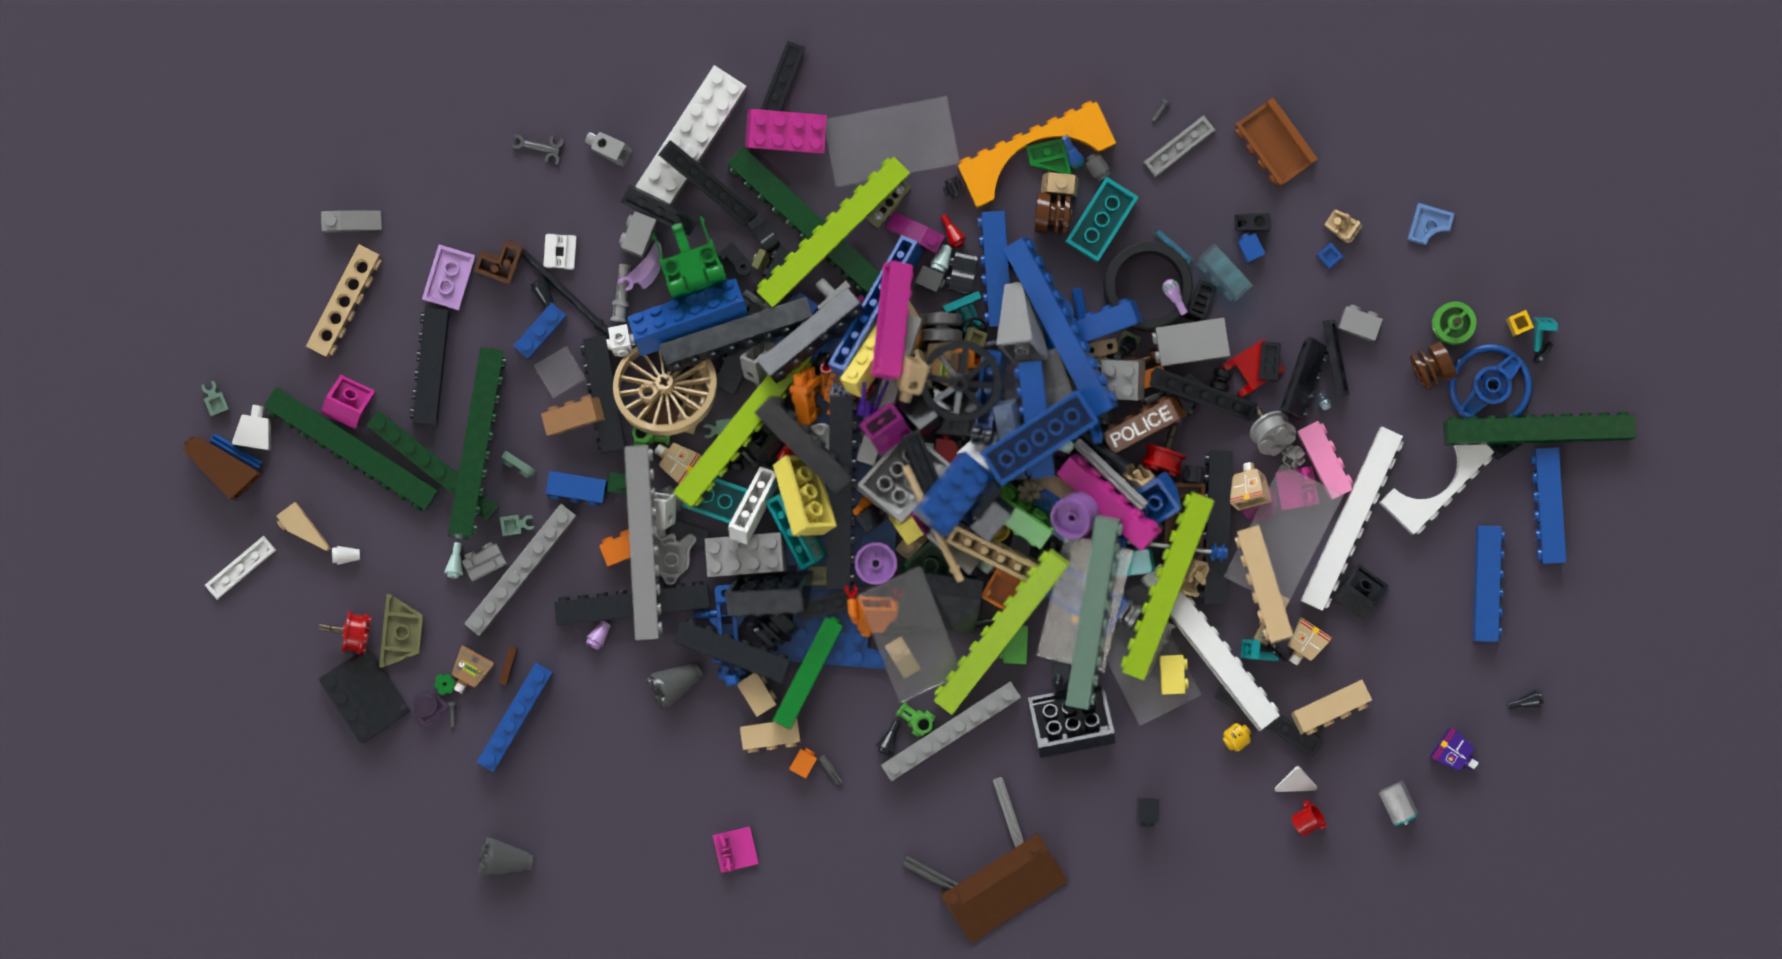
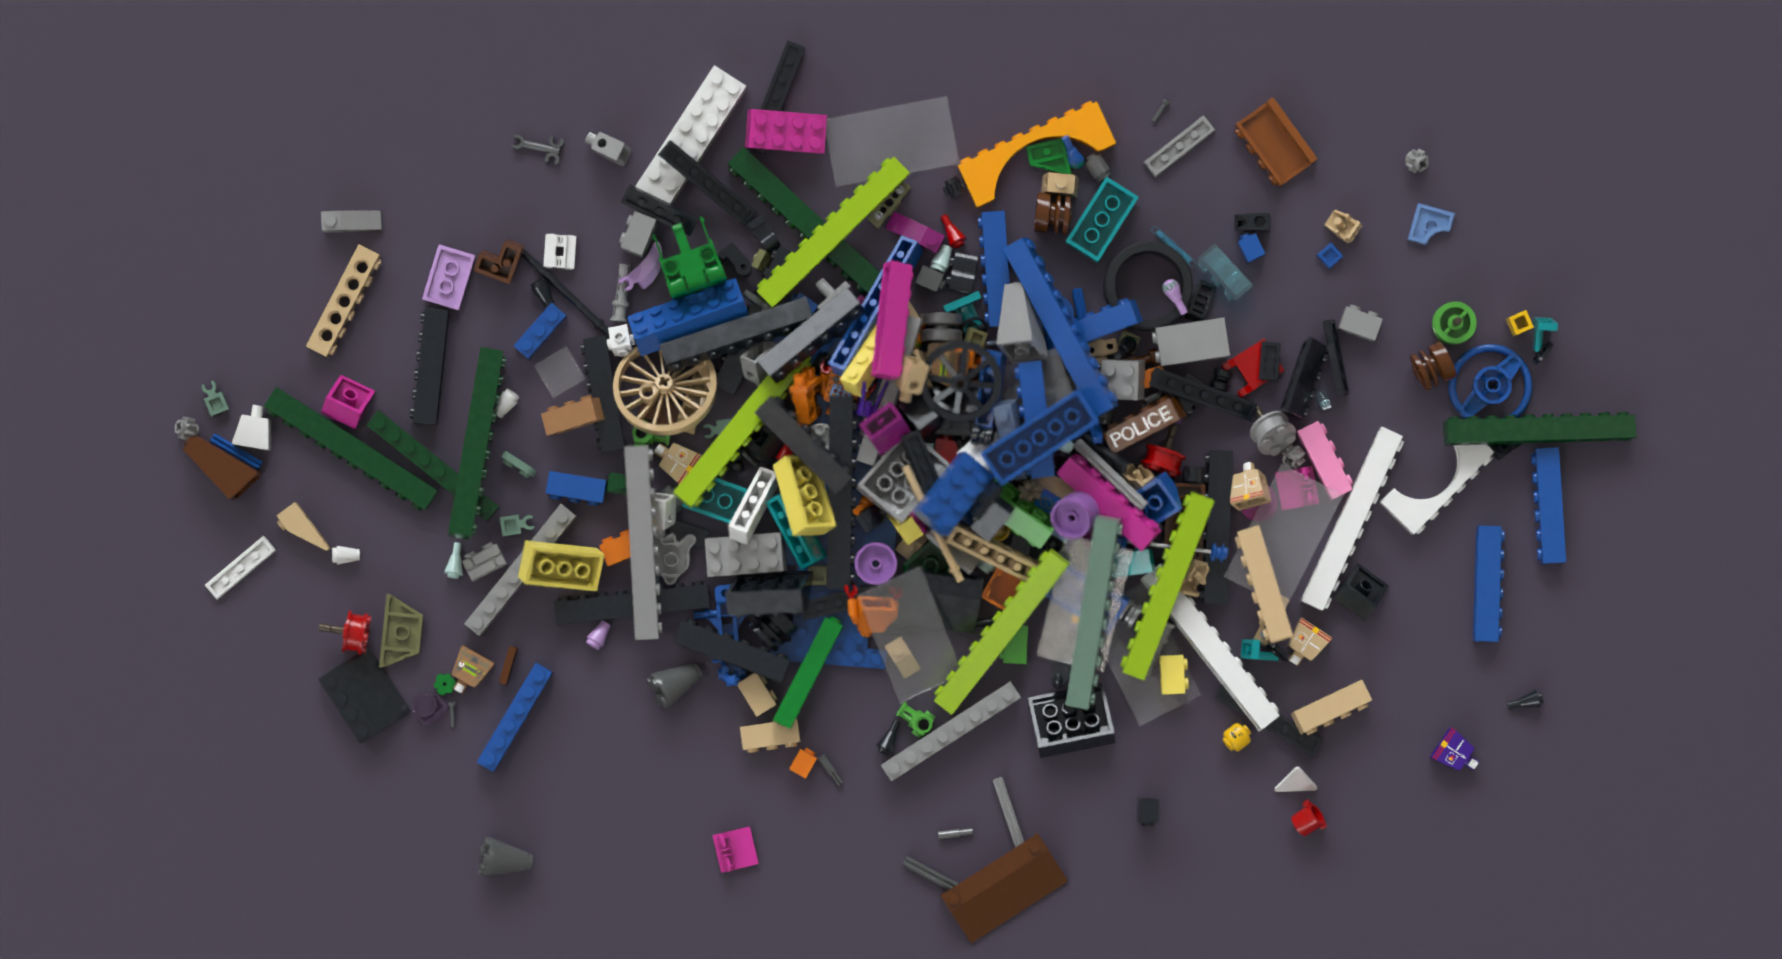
(186, 428): none -> light grey gear
(506, 402): none -> white cone
(561, 565): none -> light yellow brick
(955, 833): none -> flat silver pin
(1399, 803): flat silver piece -> none
(1417, 160): none -> light grey gear

